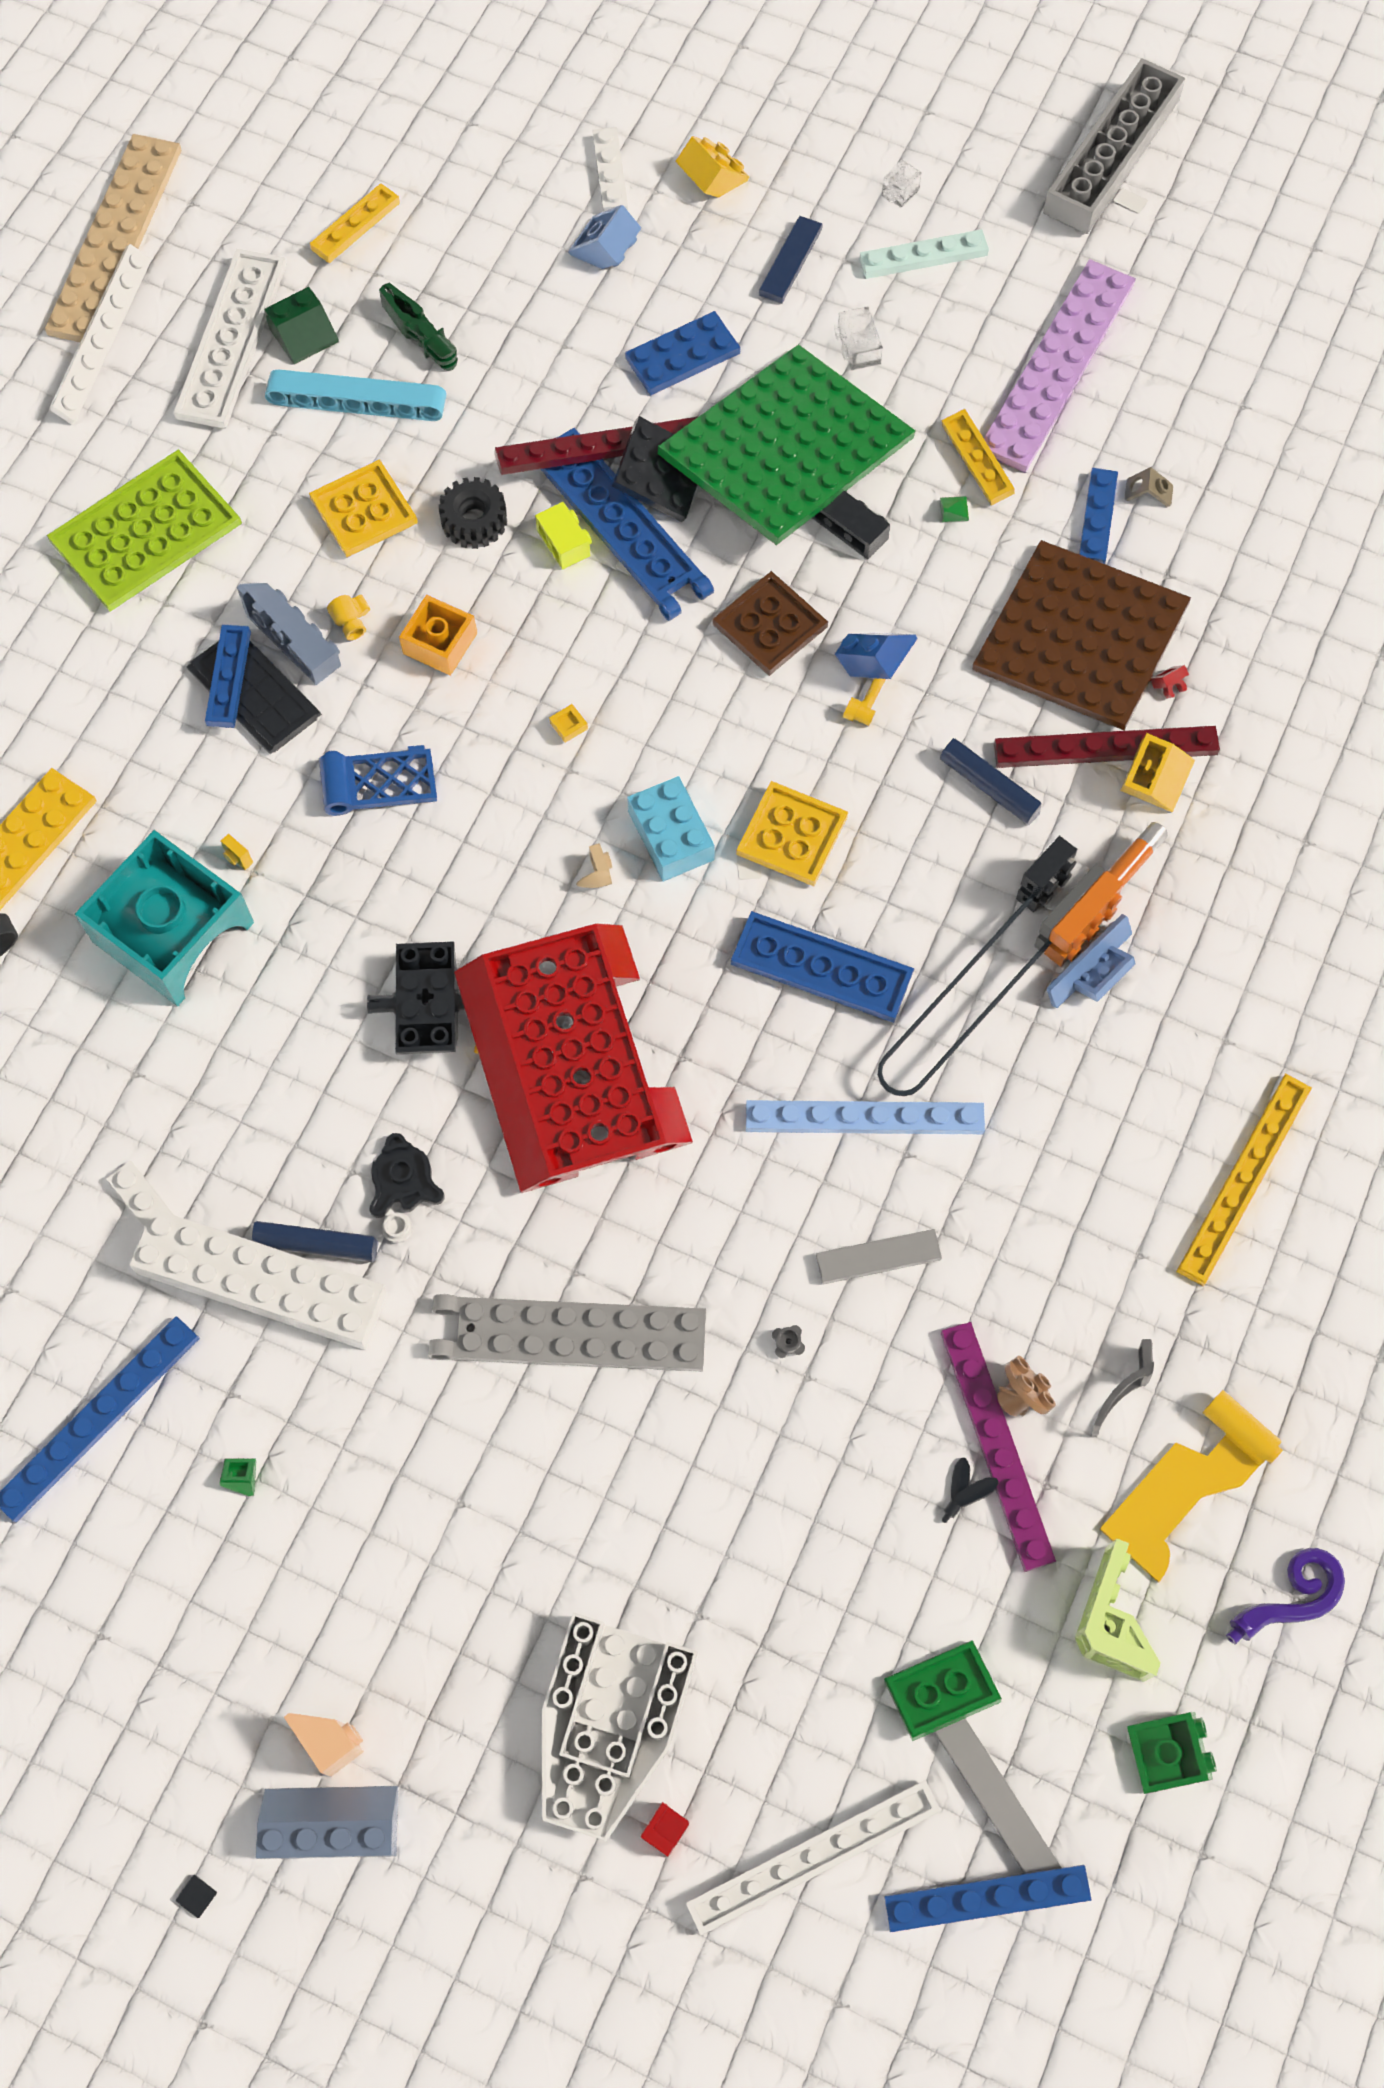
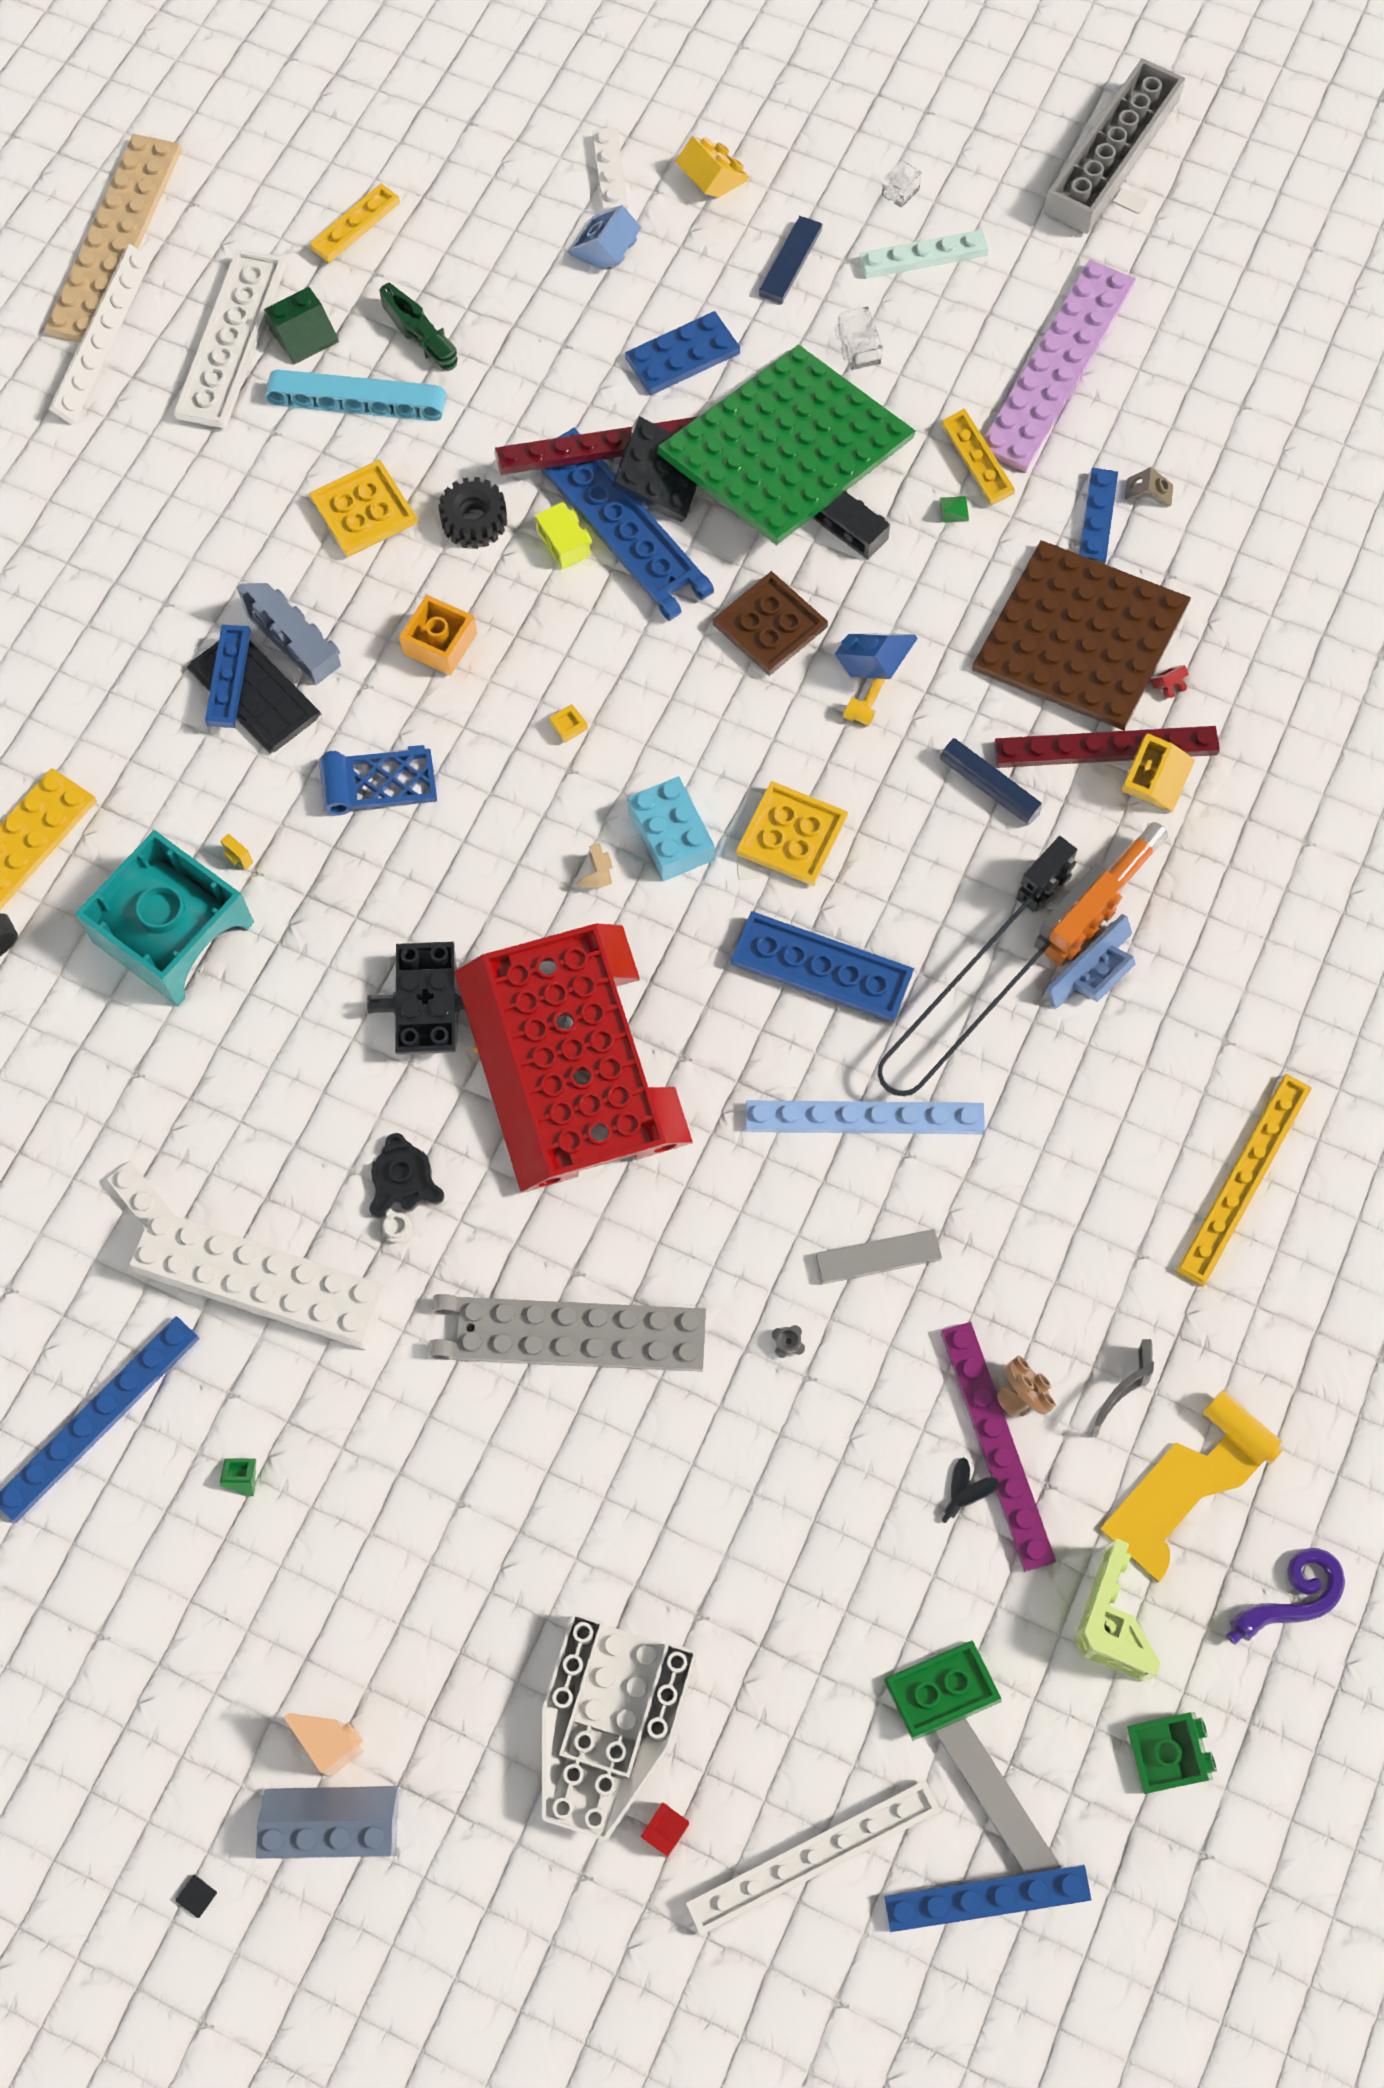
(144, 530): lime plate -> none
(316, 1241): dark blue brick -> none
(346, 612): yellow piece -> none

